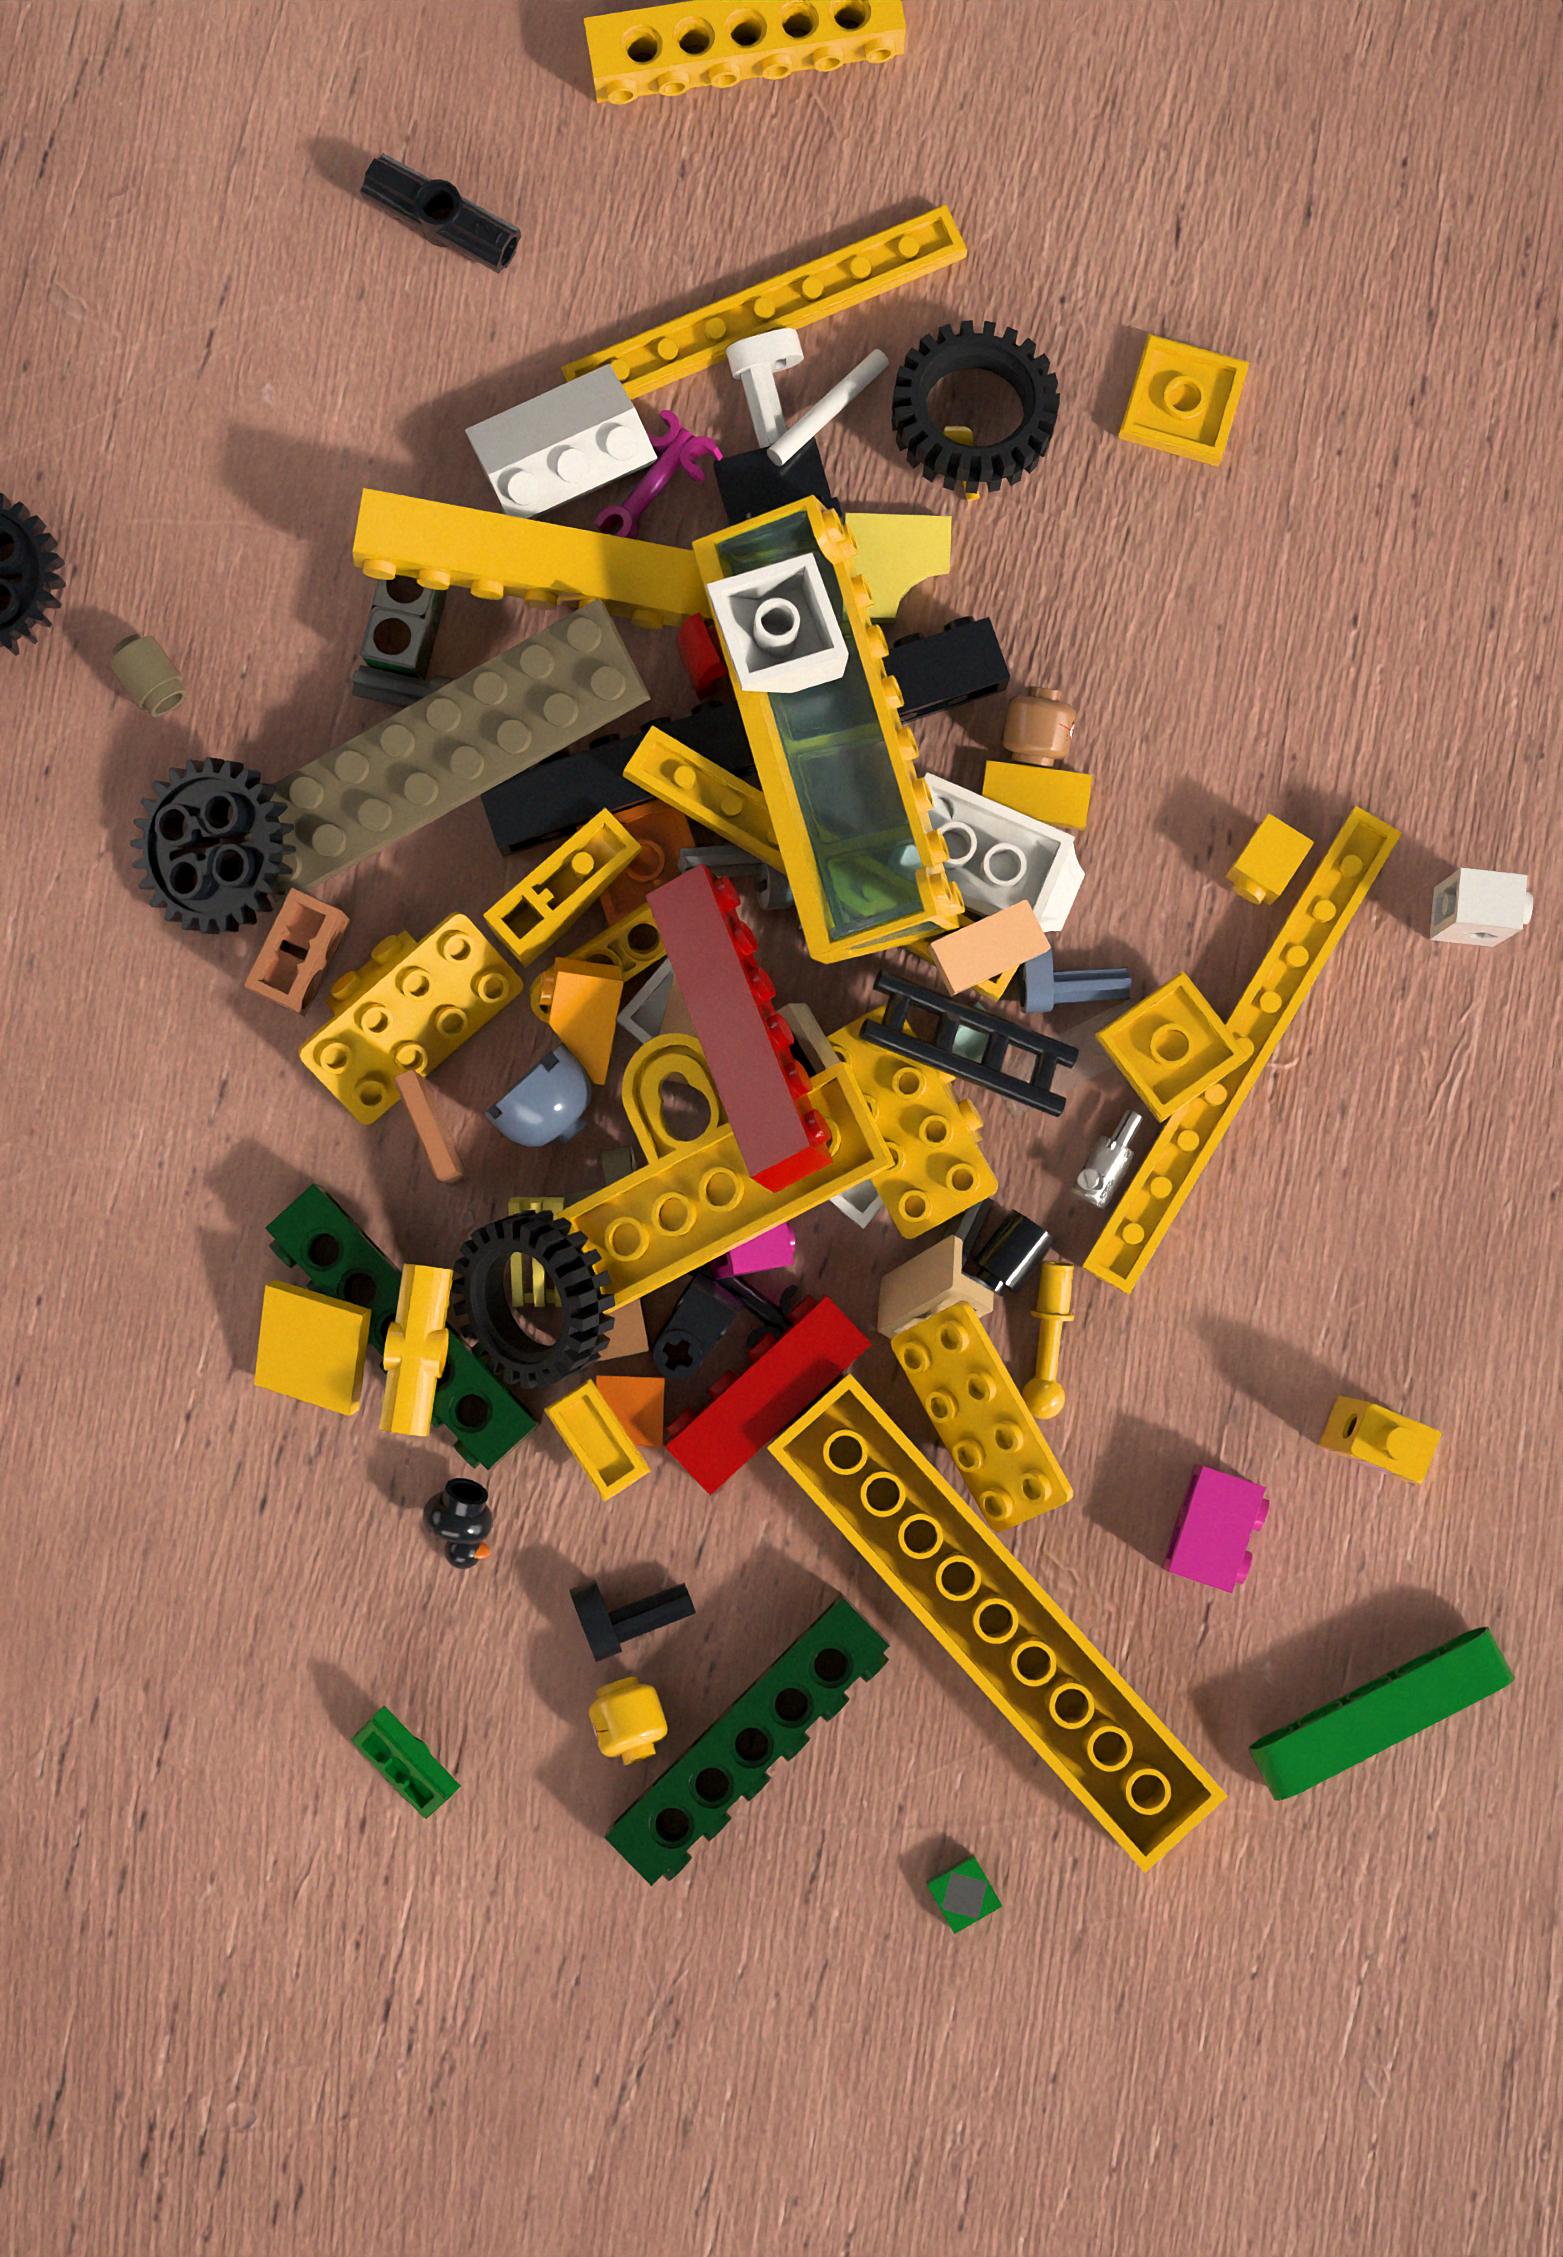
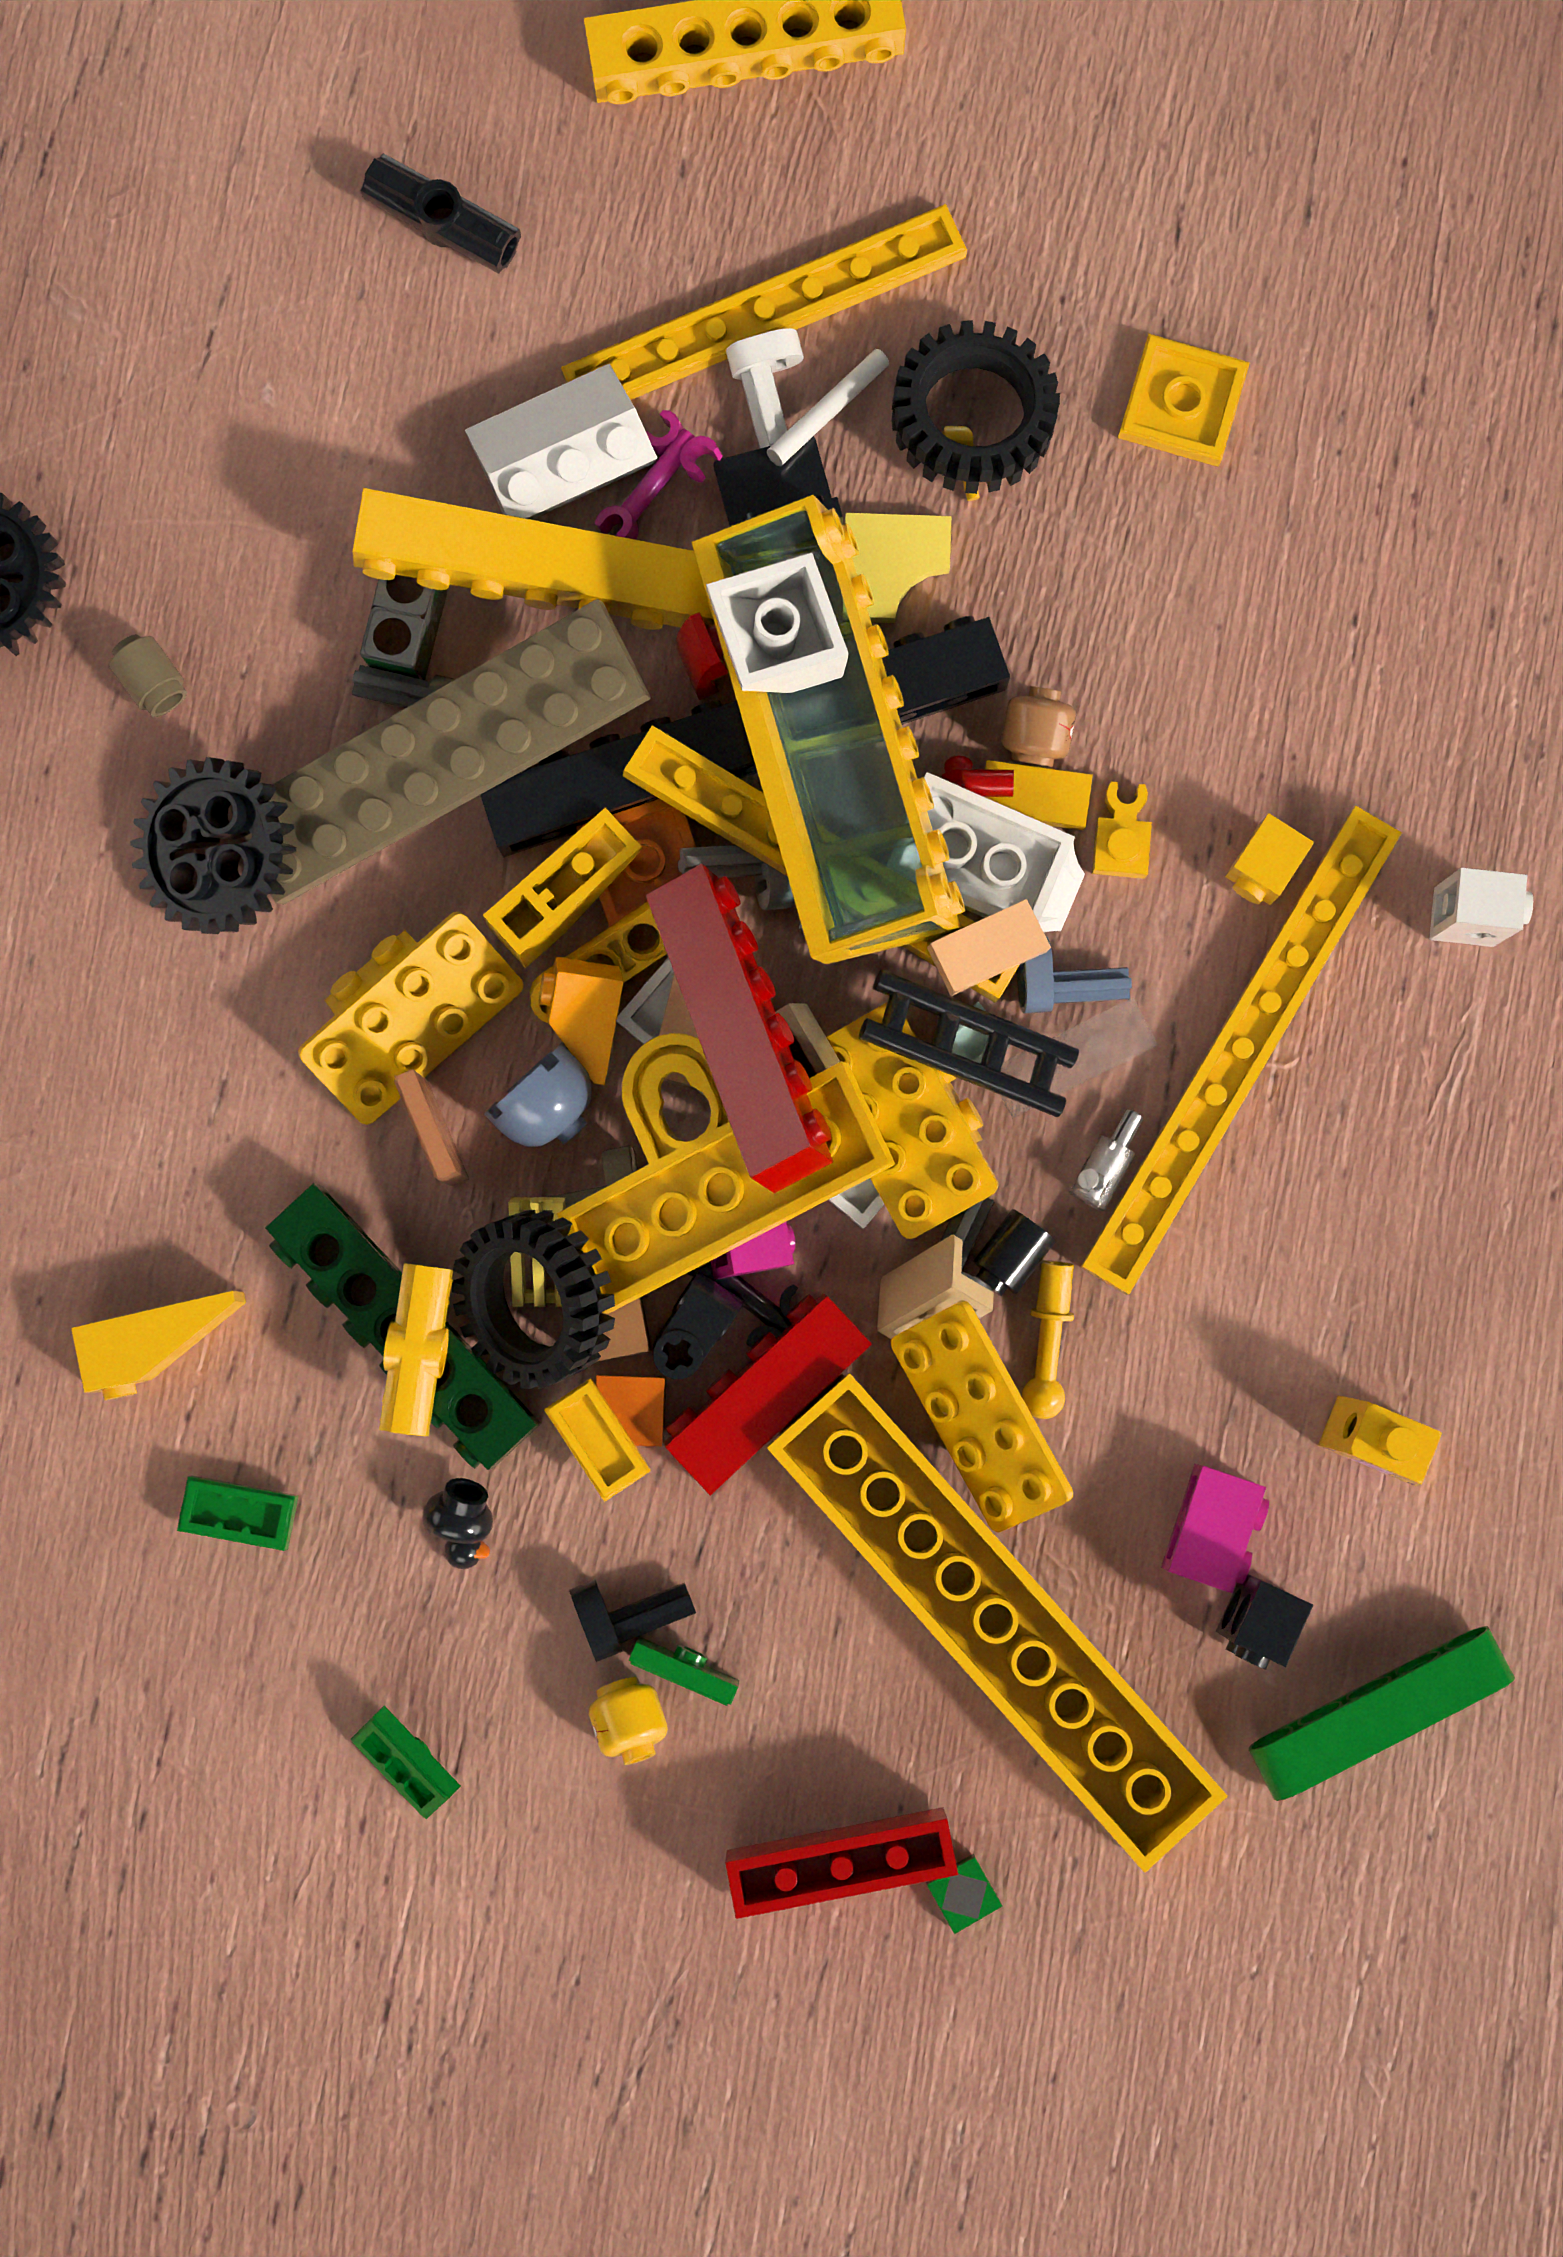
(143, 1344): none -> yellow slope
(237, 1513): none -> green plate
(297, 952): nougat brick -> none
(312, 1347): yellow tile -> none
(637, 1829): dark green brick -> none
(684, 1668): none -> green plate
(840, 1862): none -> red brick
(980, 781): none -> red arm
(1121, 841): none -> yellow plate
(1171, 1046): yellow tile -> none
(1263, 1622): none -> black brick

